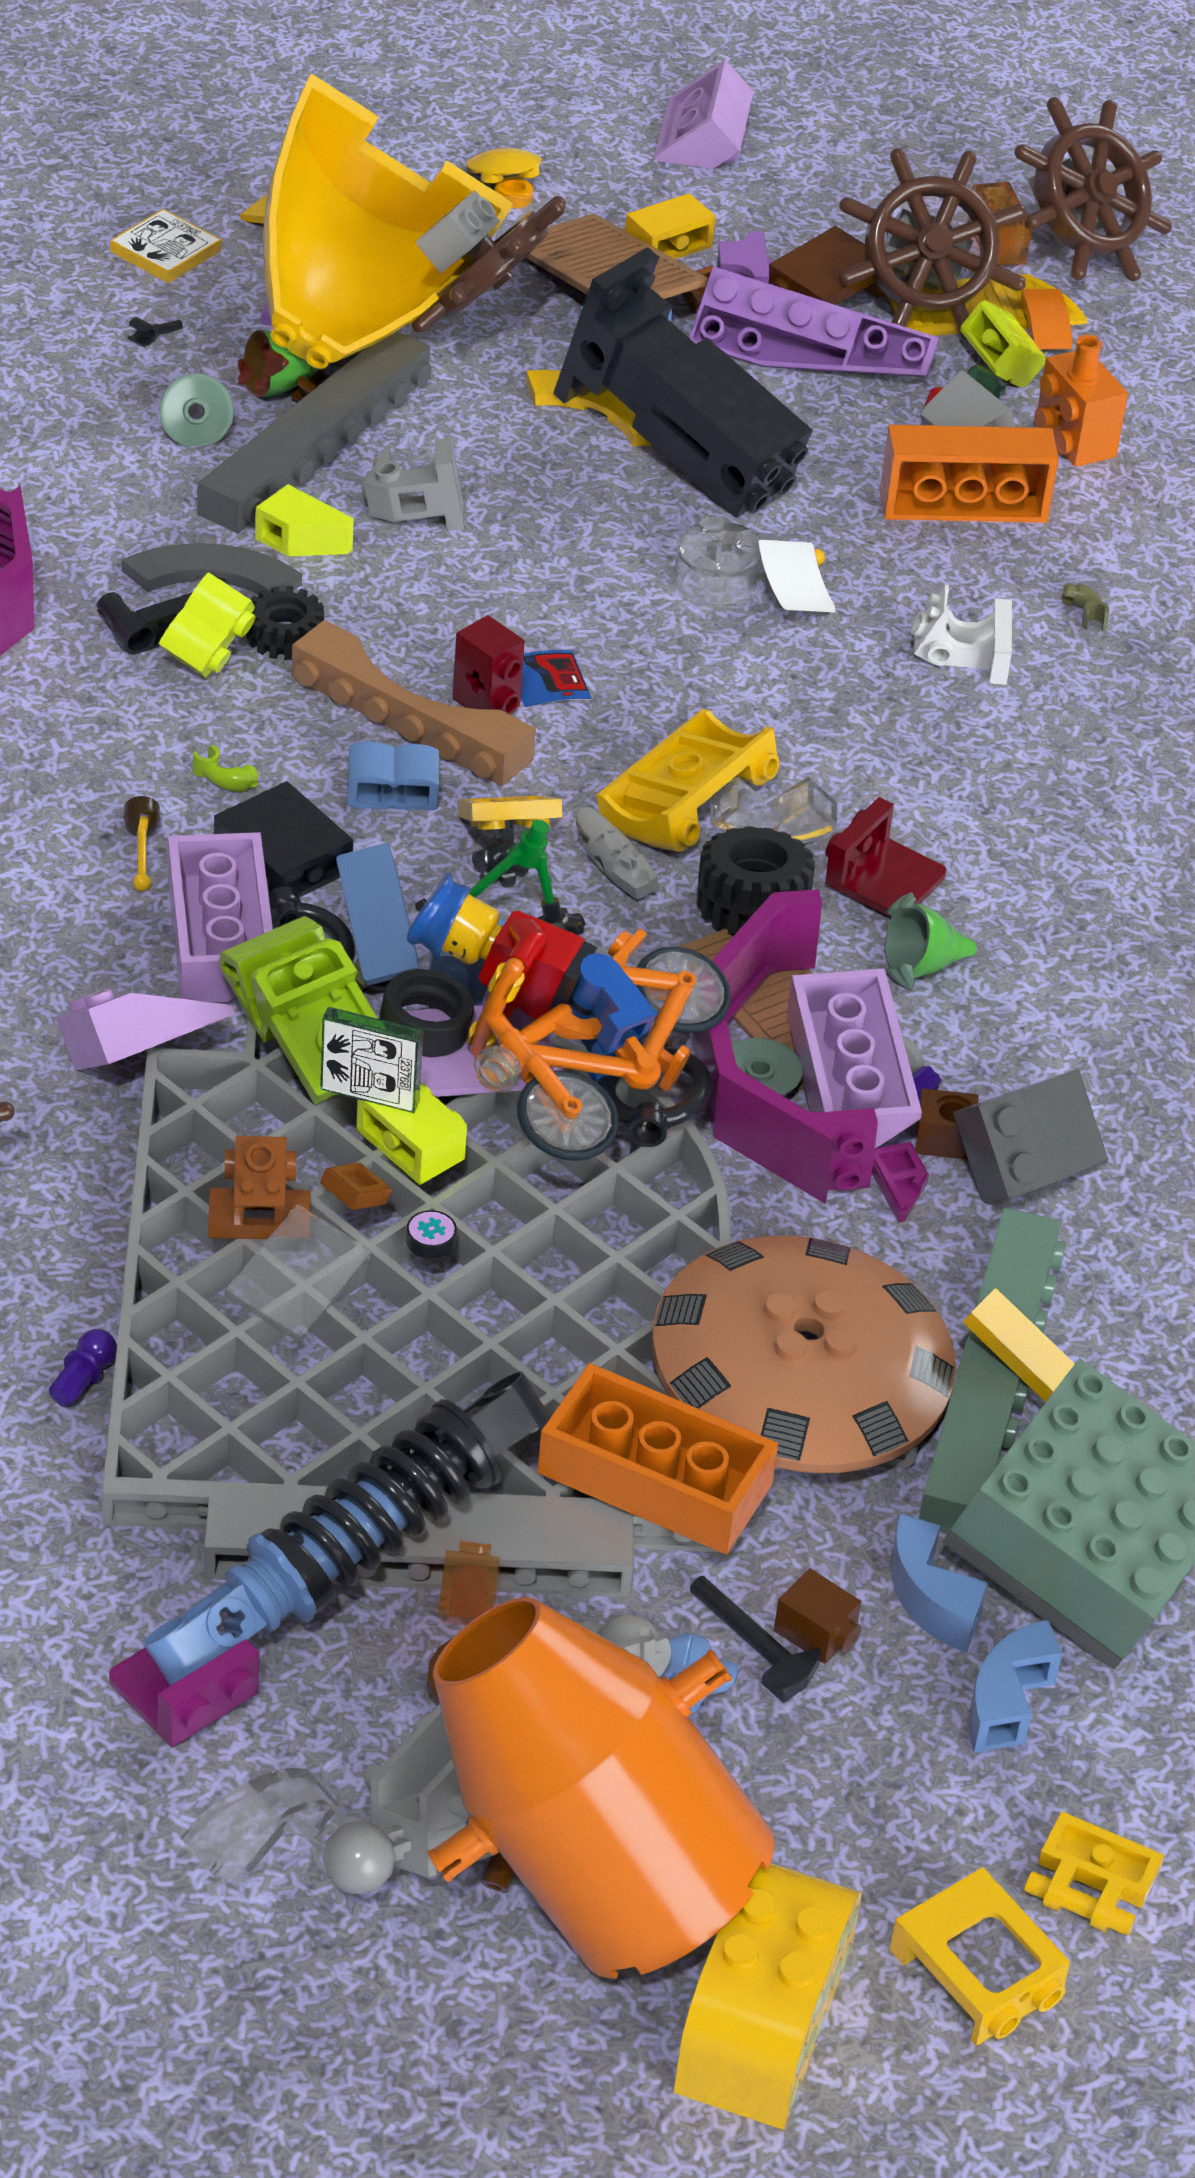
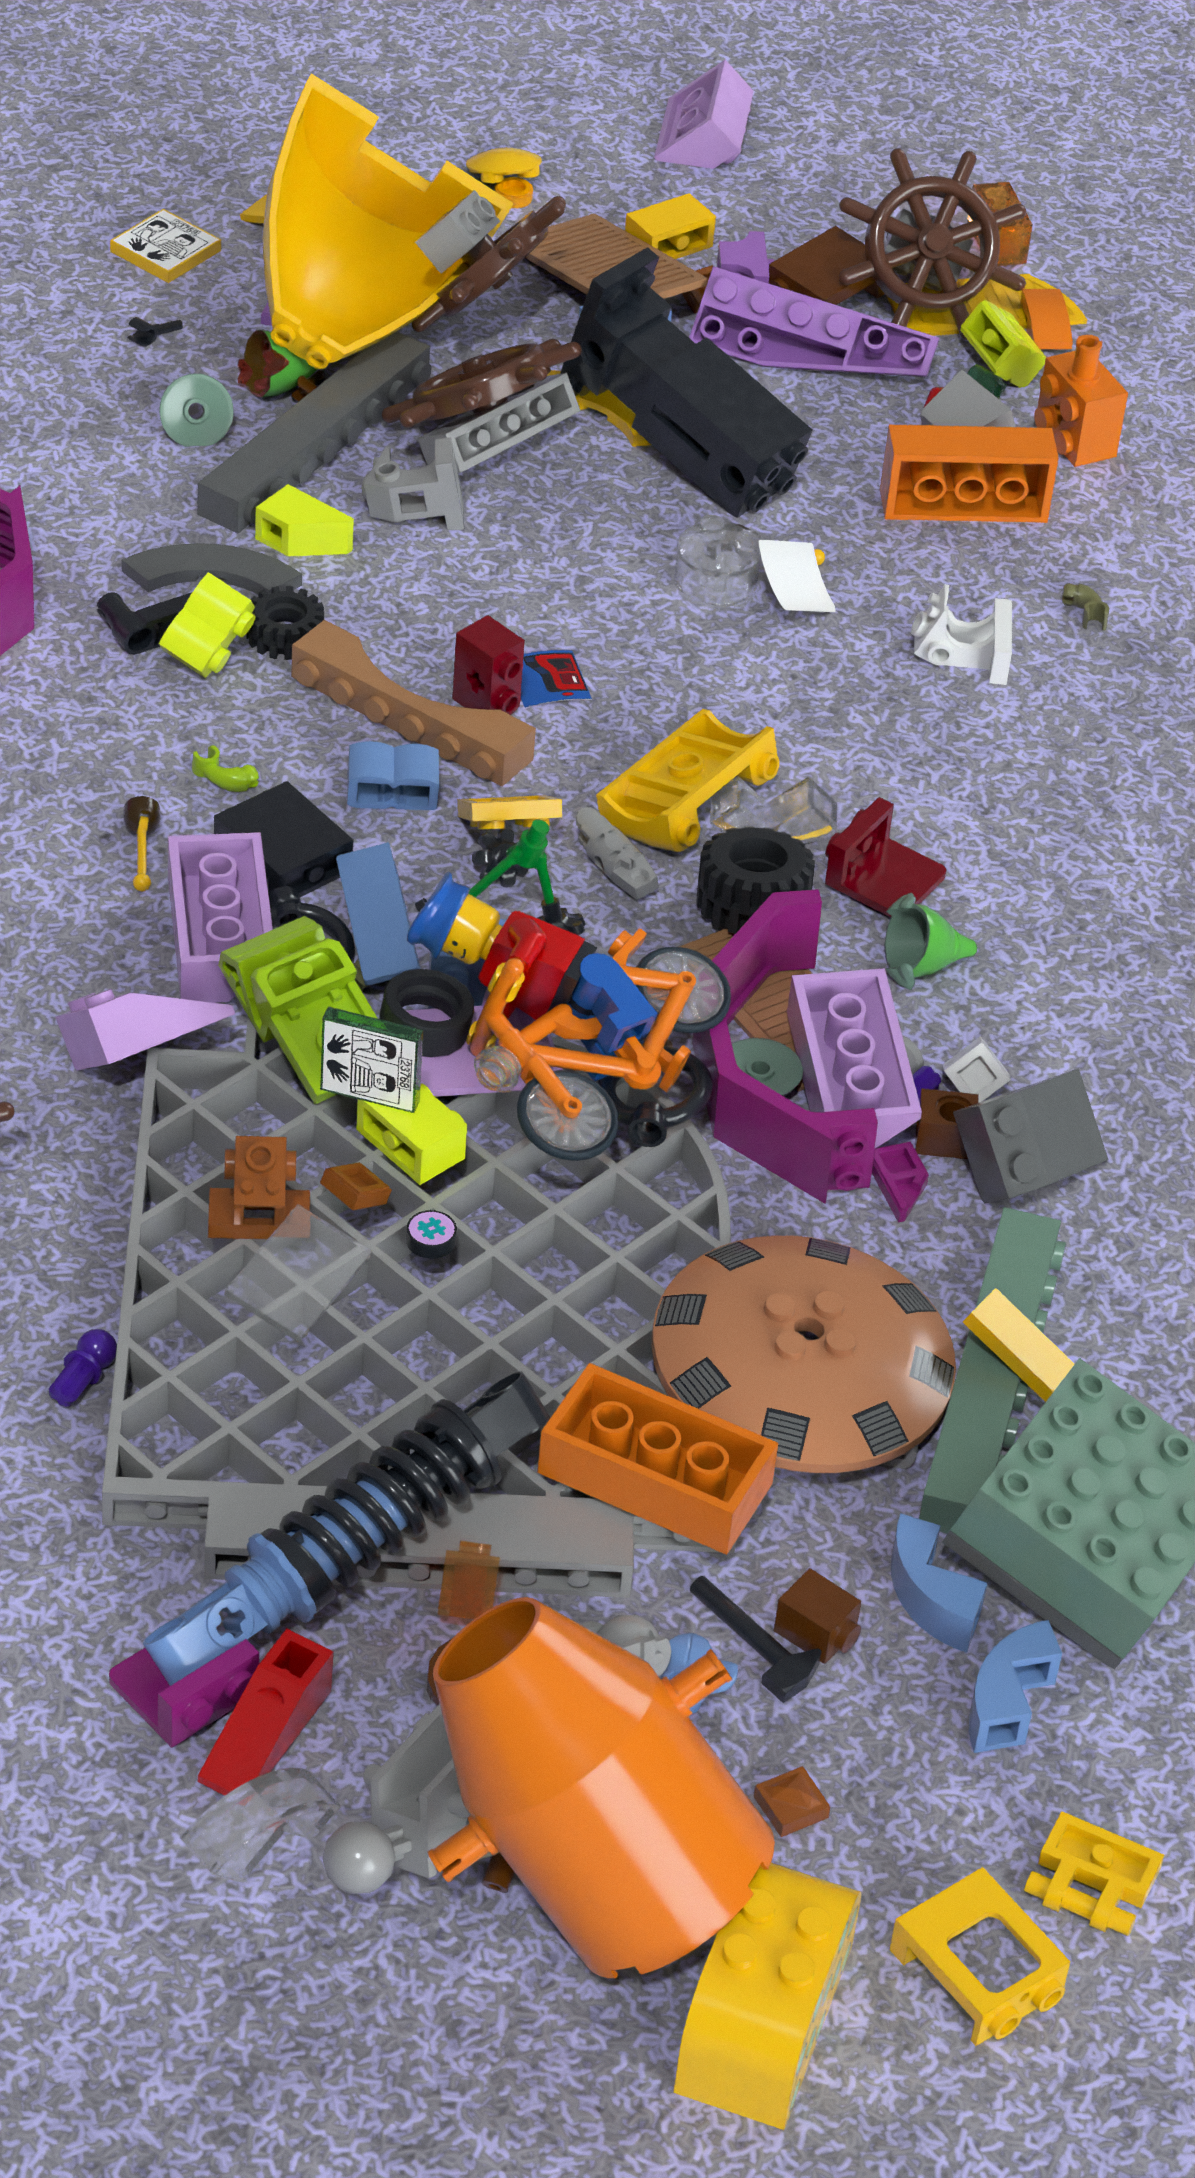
(270, 1712): none -> red slope
(507, 399): none -> brick
(791, 1801): none -> dark orange tile
(976, 1070): none -> white panel
(1079, 195): reddish brown brick -> none

